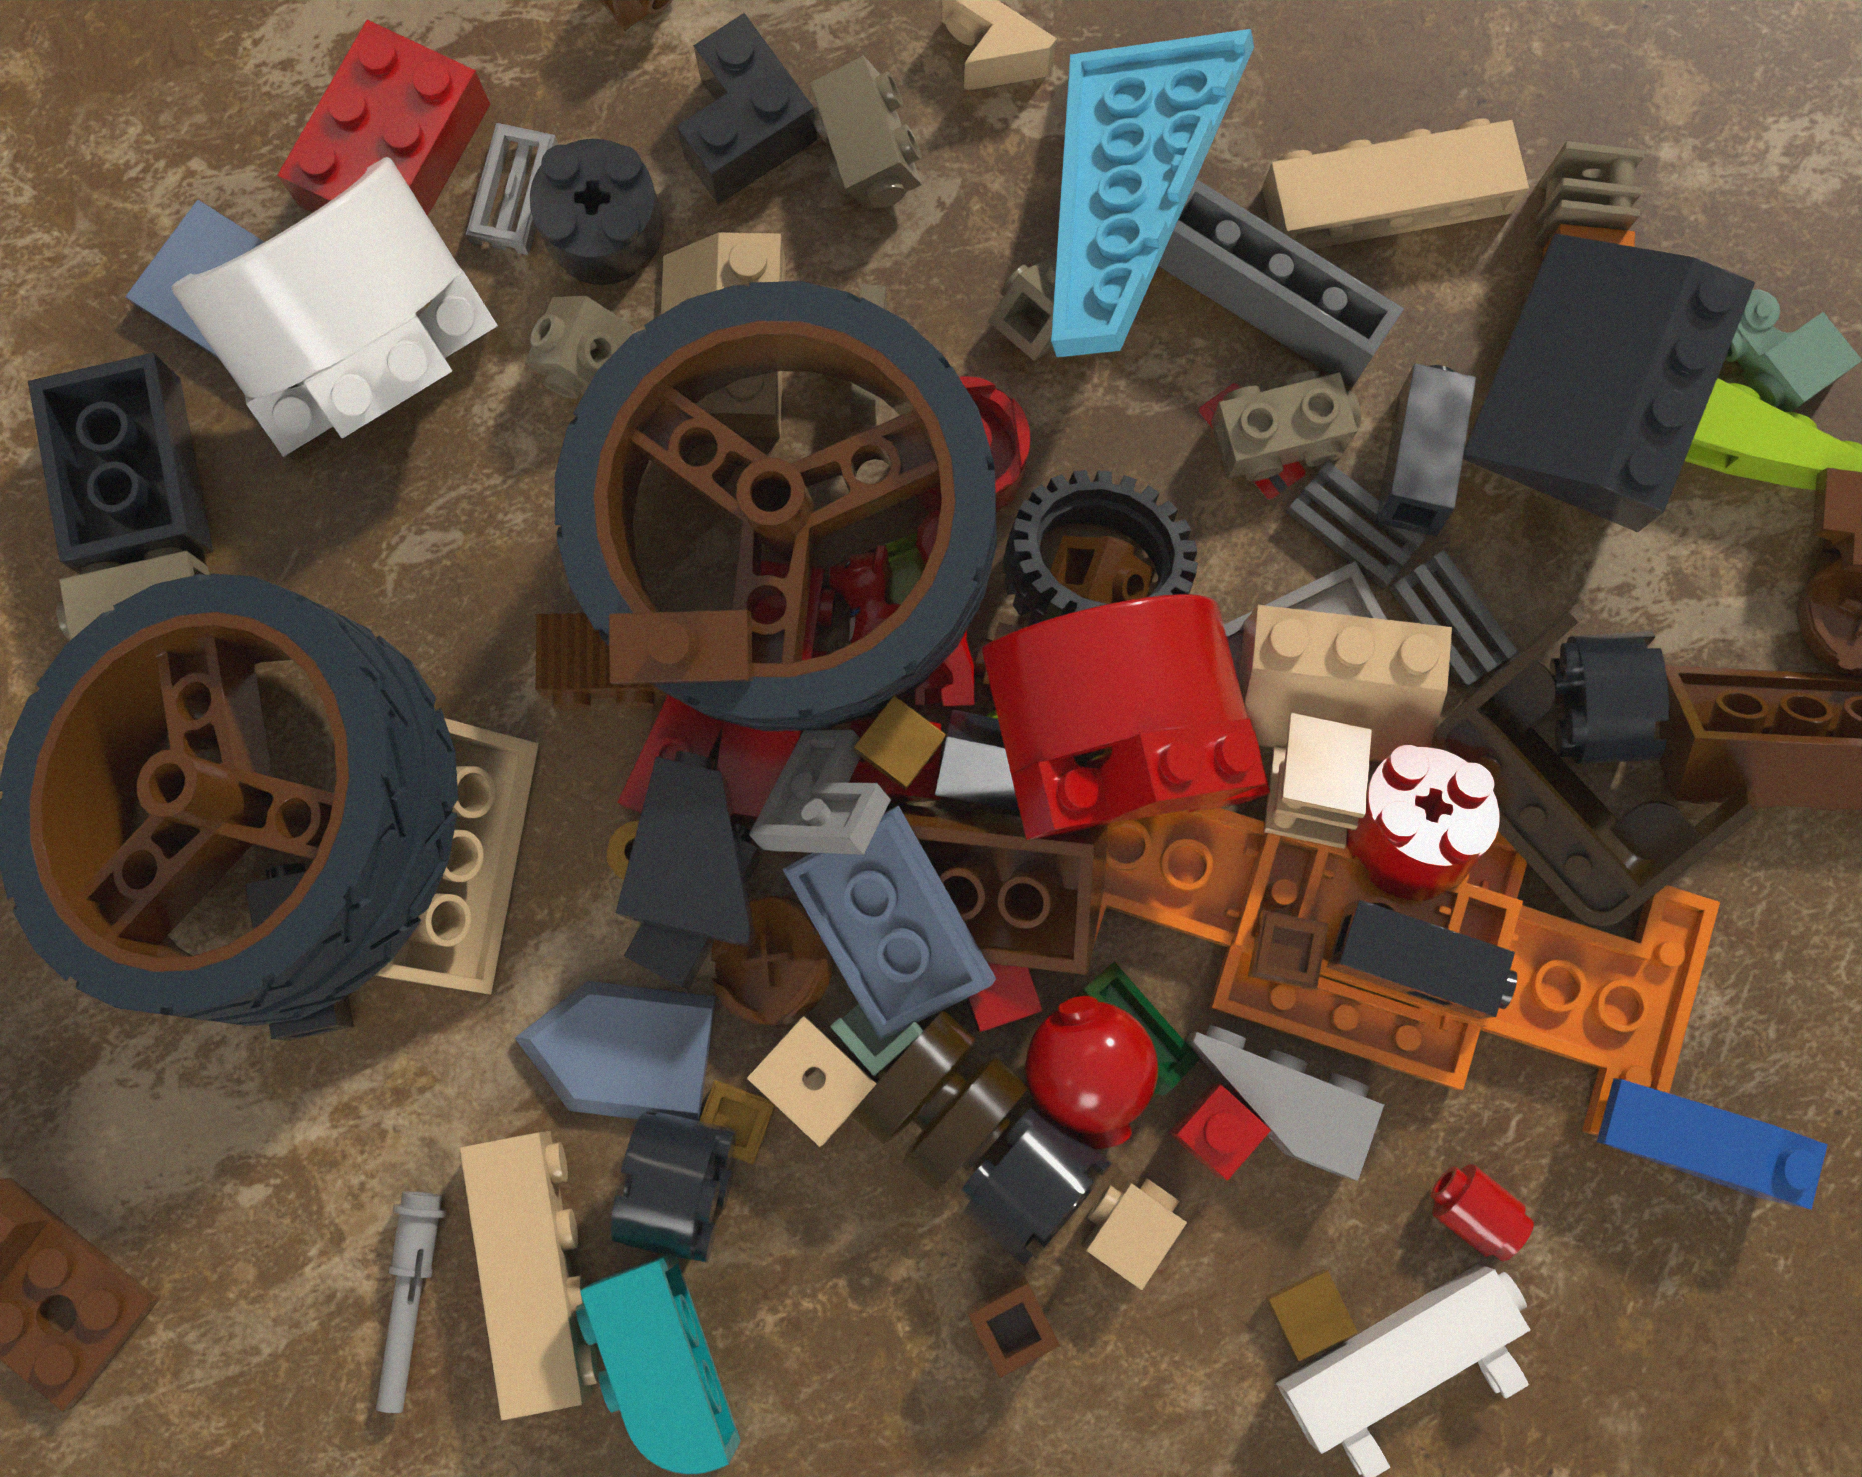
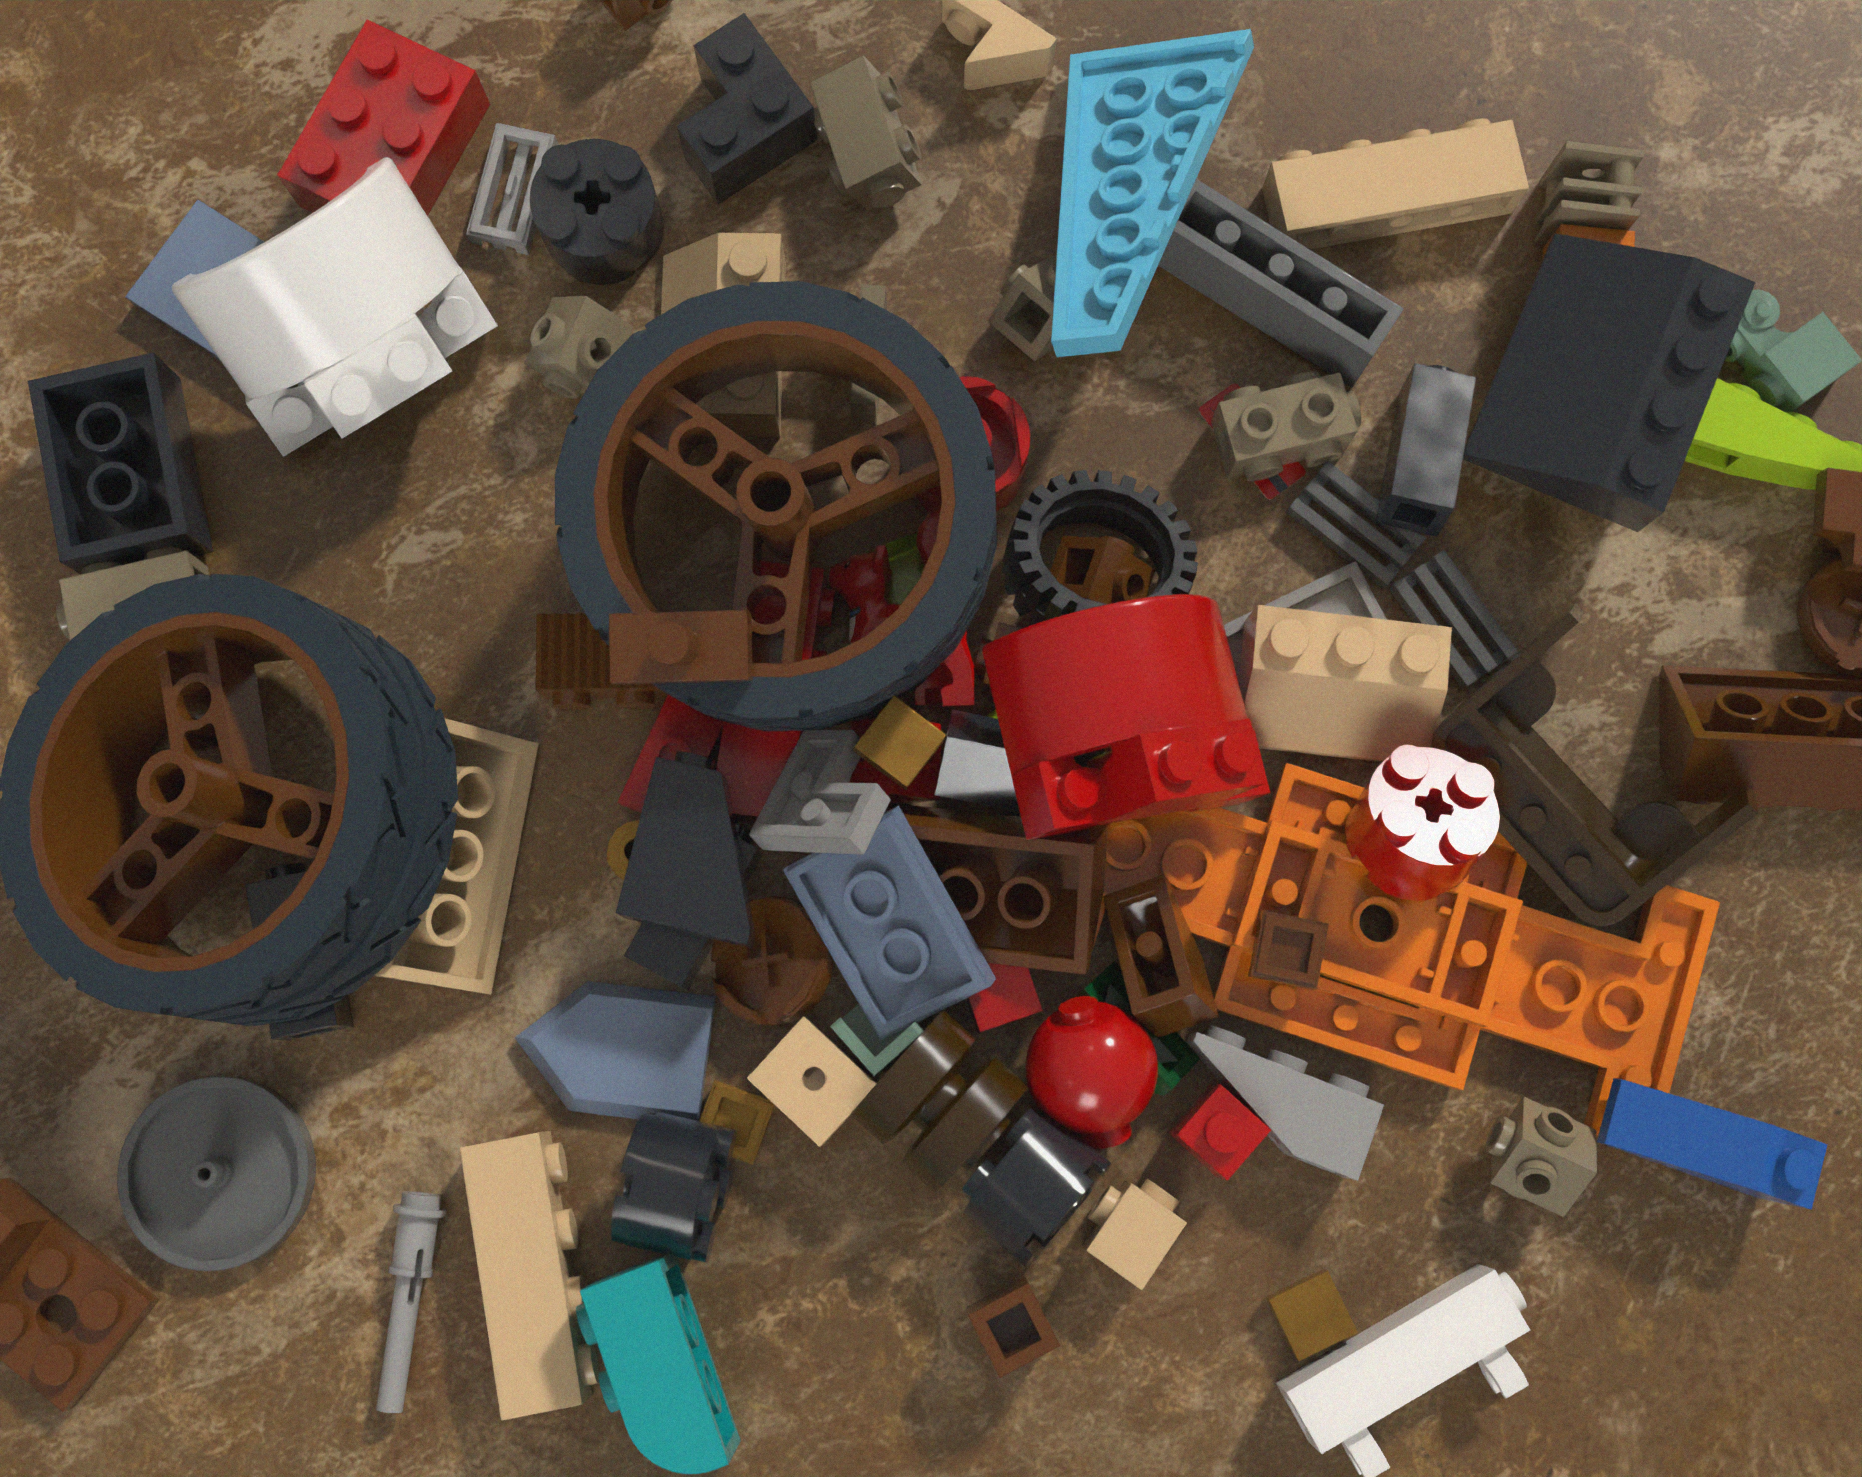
(216, 1173): none -> dark grey piece
(1159, 958): none -> reddish brown slope
(1318, 781): piece -> none
(1423, 960): black brick -> none
(1481, 1212): red brick -> none
(1542, 1155): none -> dark tan brick
(1611, 697): black brick -> none

